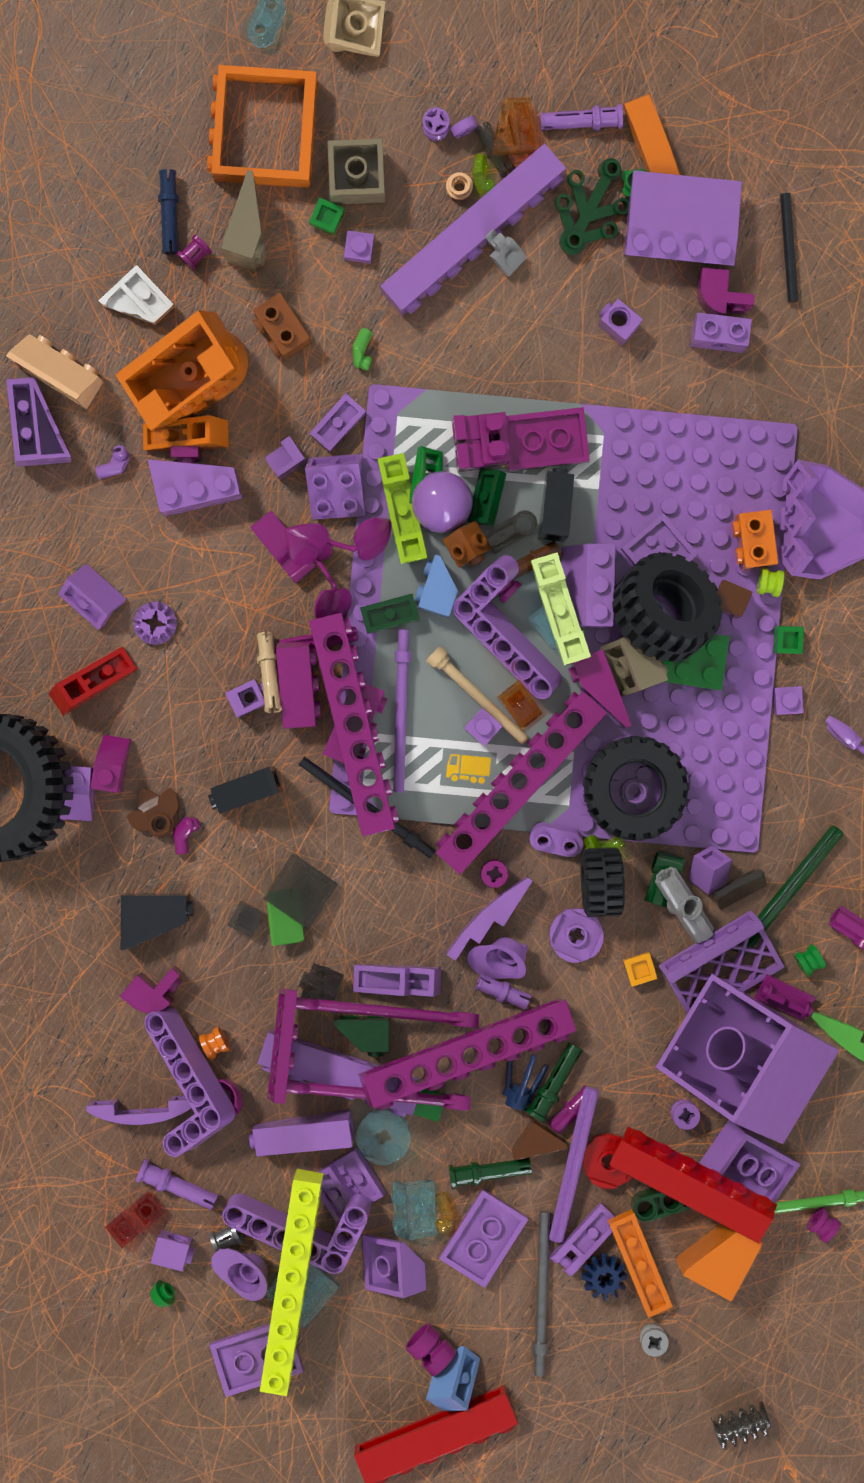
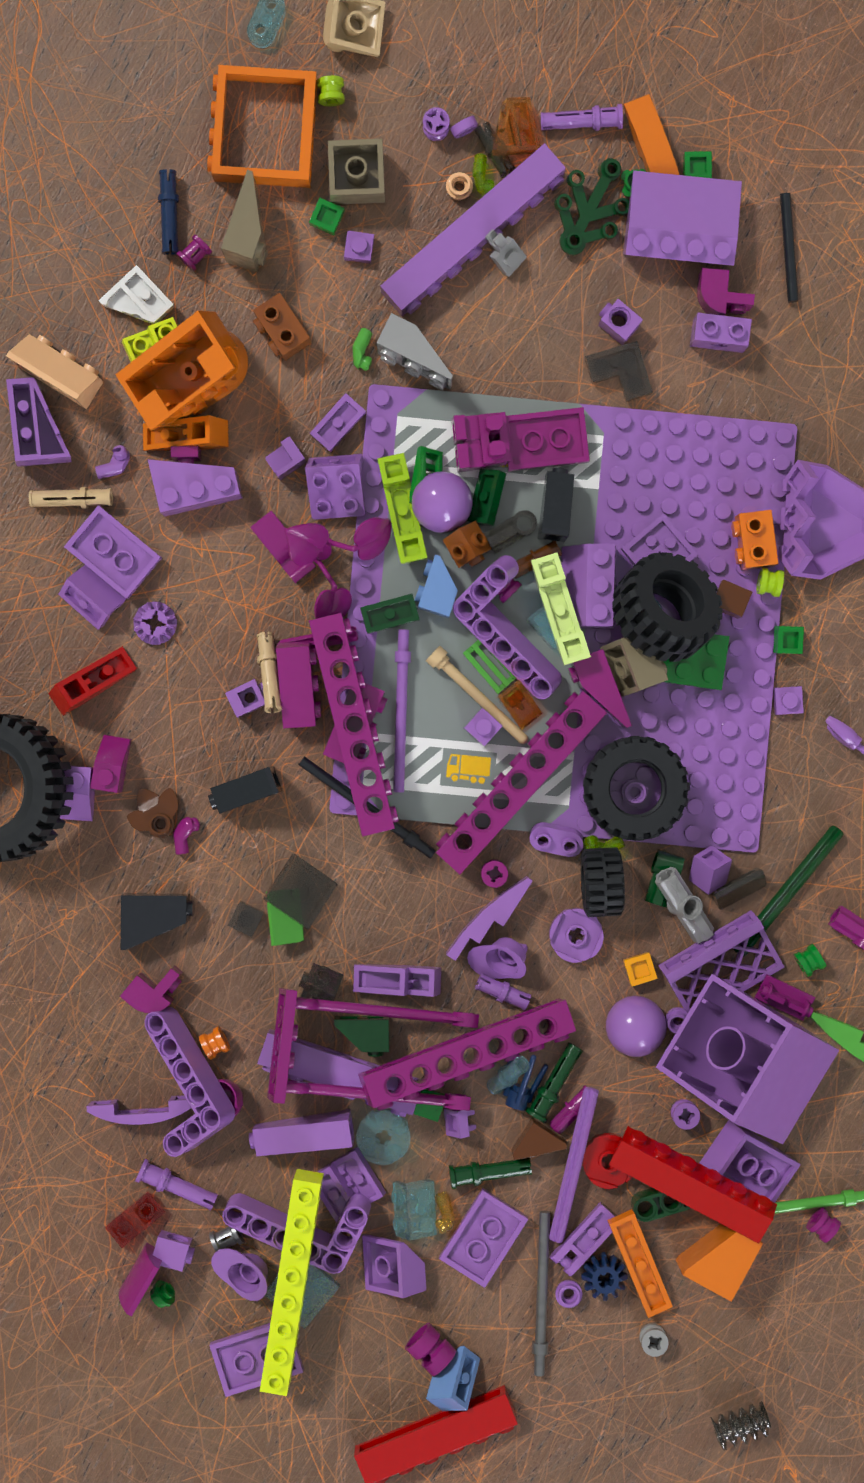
(102, 497): none -> tan pin
(113, 552): none -> medium lavender plate
(139, 1279): none -> magenta slope
(140, 342): none -> neon yellow slope
(330, 90): none -> lime wheel
(406, 345): none -> light grey slope
(457, 1123): none -> medium lavender tile
(505, 682): none -> bright green tile
(508, 1075): none -> clear light blue pin
(572, 1301): none -> medium lavender plate
(625, 364): none -> clear smoke plate
(636, 1026): none -> medium lavender piece
(673, 1024): none -> medium lavender plate
(697, 164): none -> green plate

